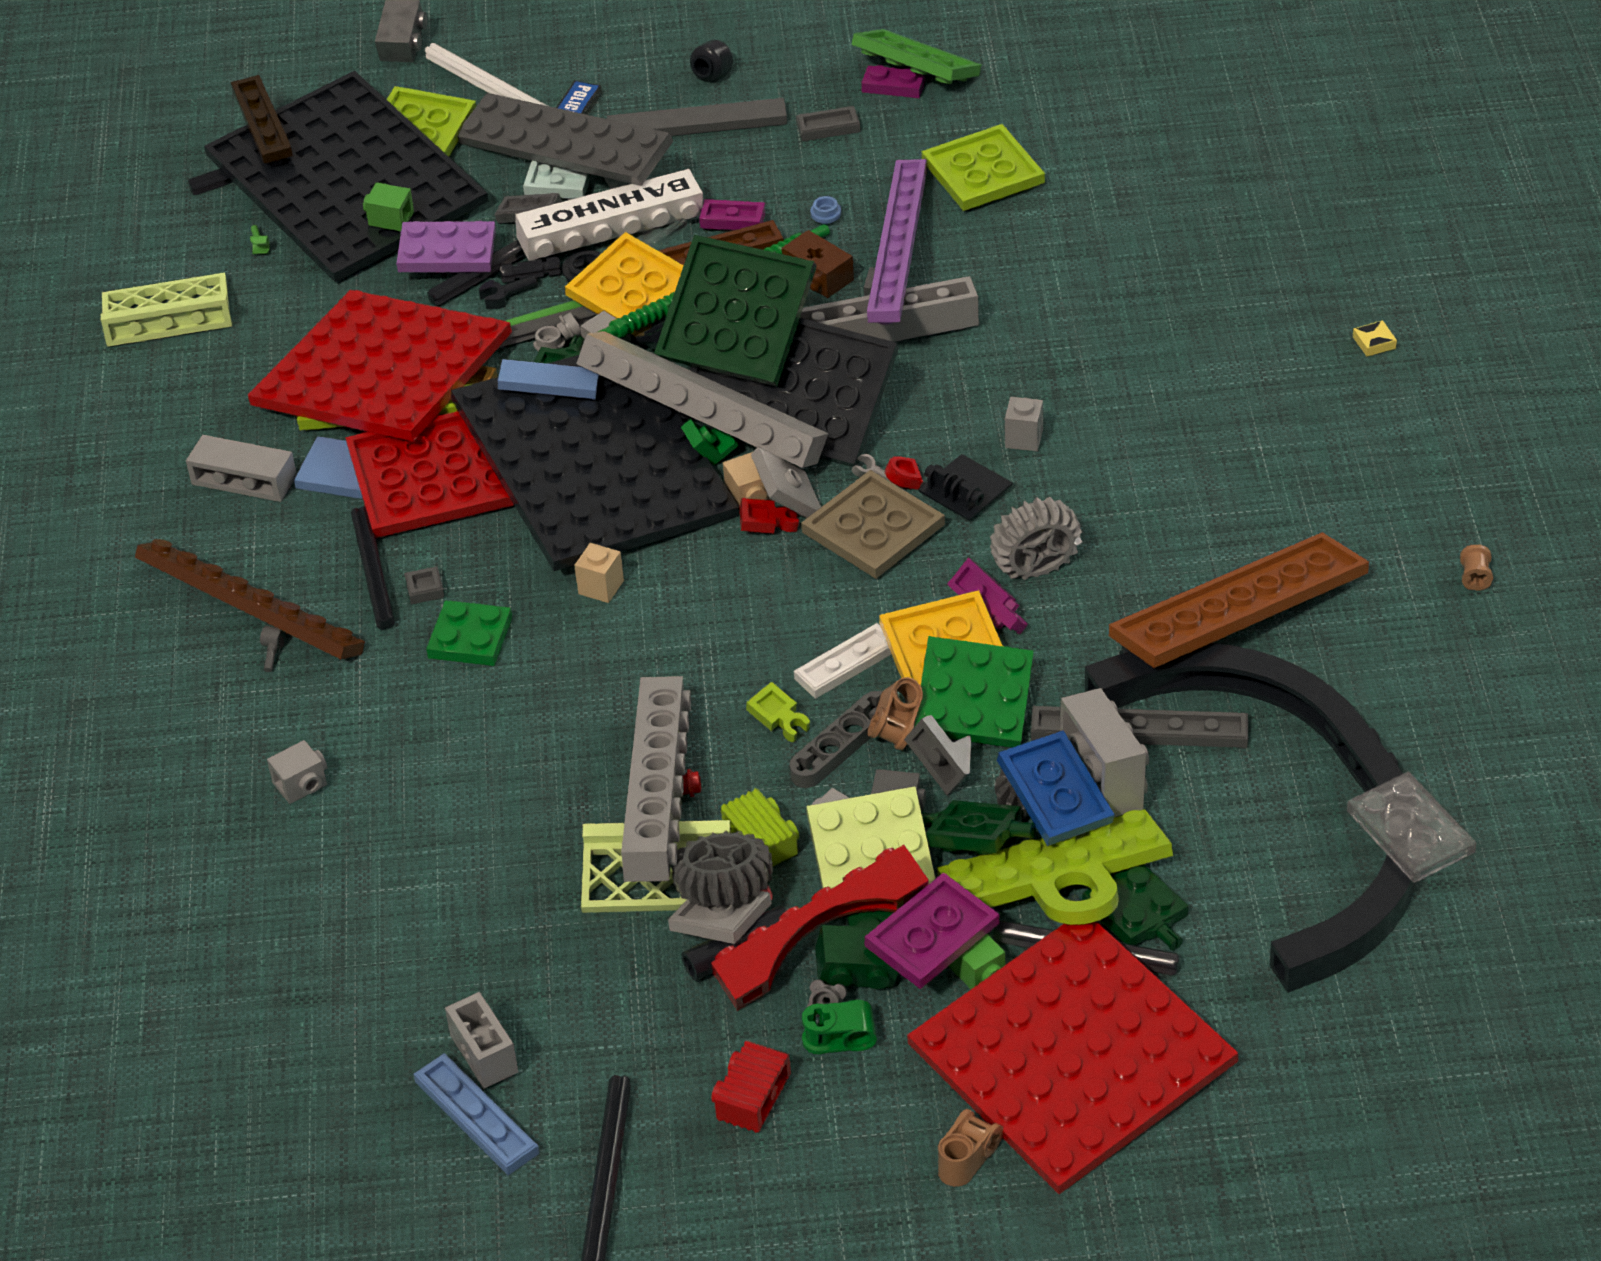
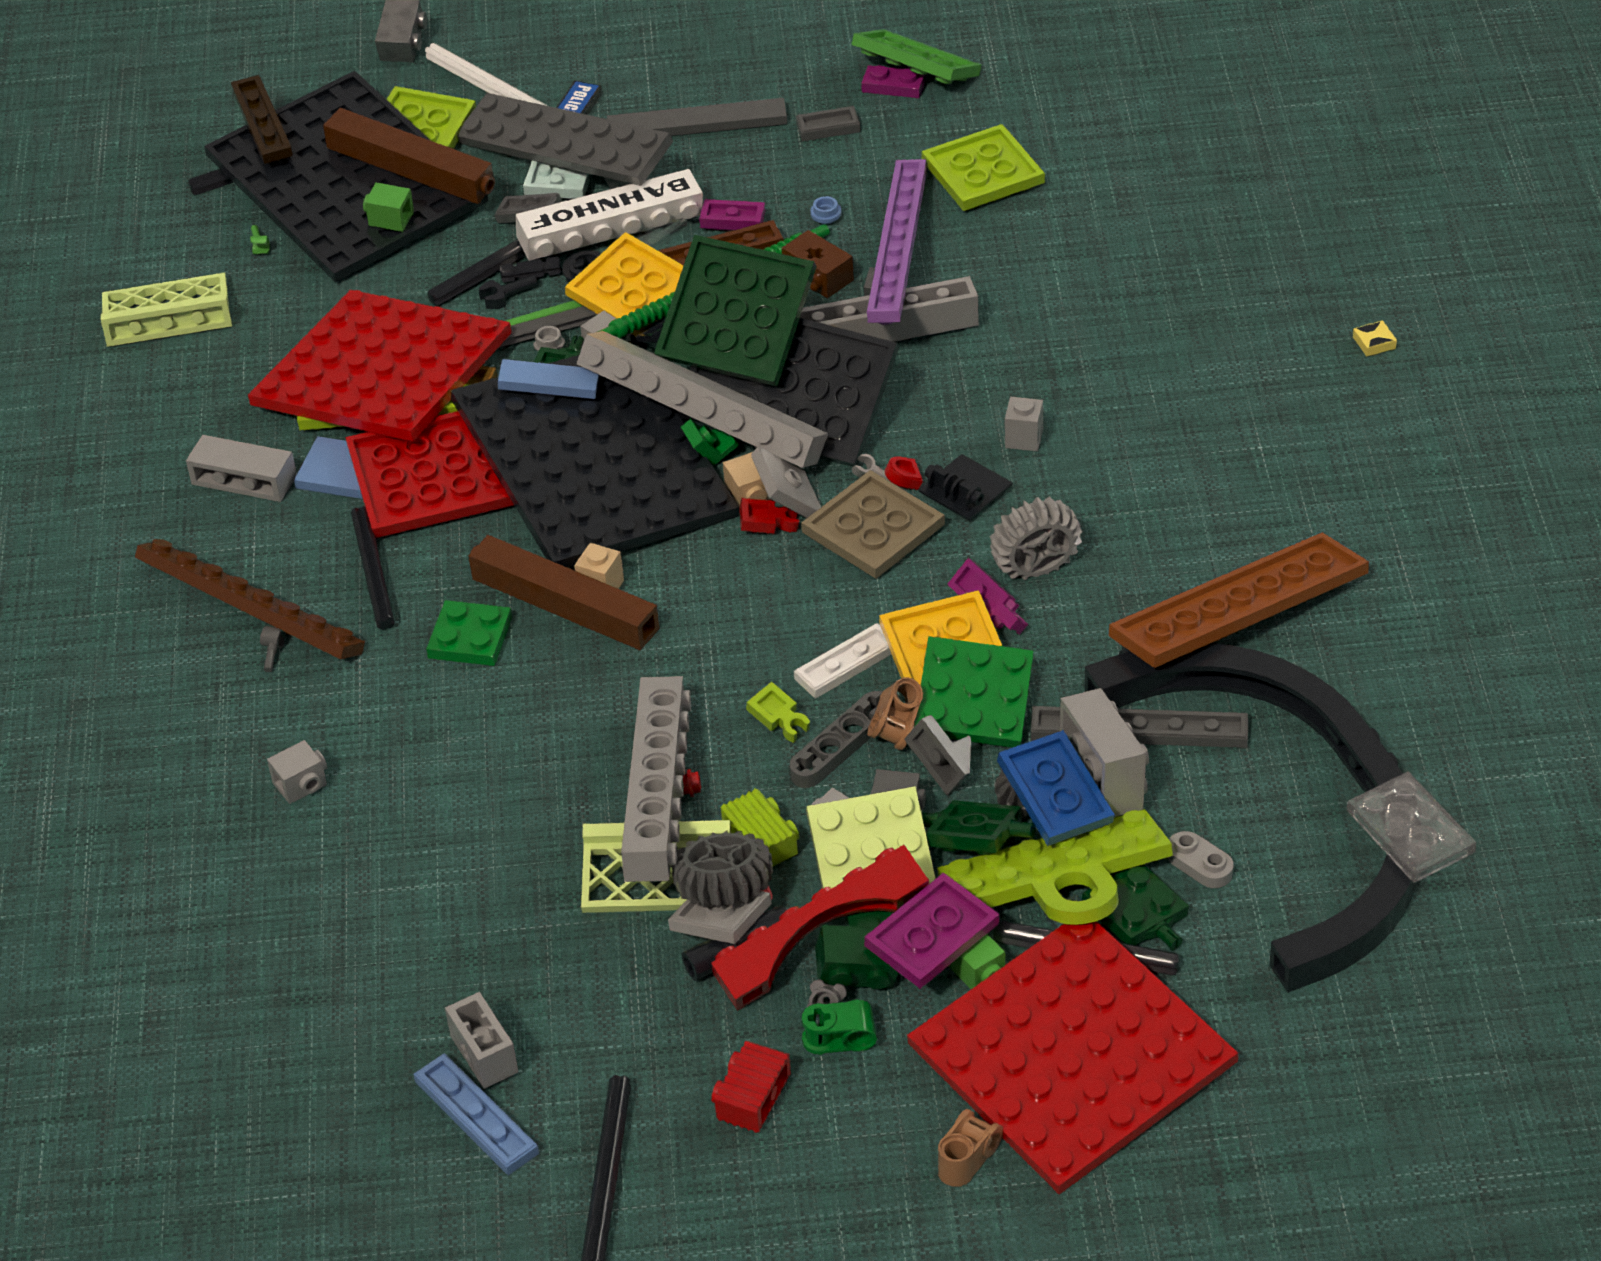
(409, 155): none -> reddish brown brick
(424, 585): dark grey tile -> none
(446, 246): medium lavender plate -> none
(564, 592): none -> reddish brown brick
(569, 326): light grey plate -> none
(711, 60): black head -> none
(1195, 858): none -> light grey plate
(1476, 567): medium nougat bush -> none

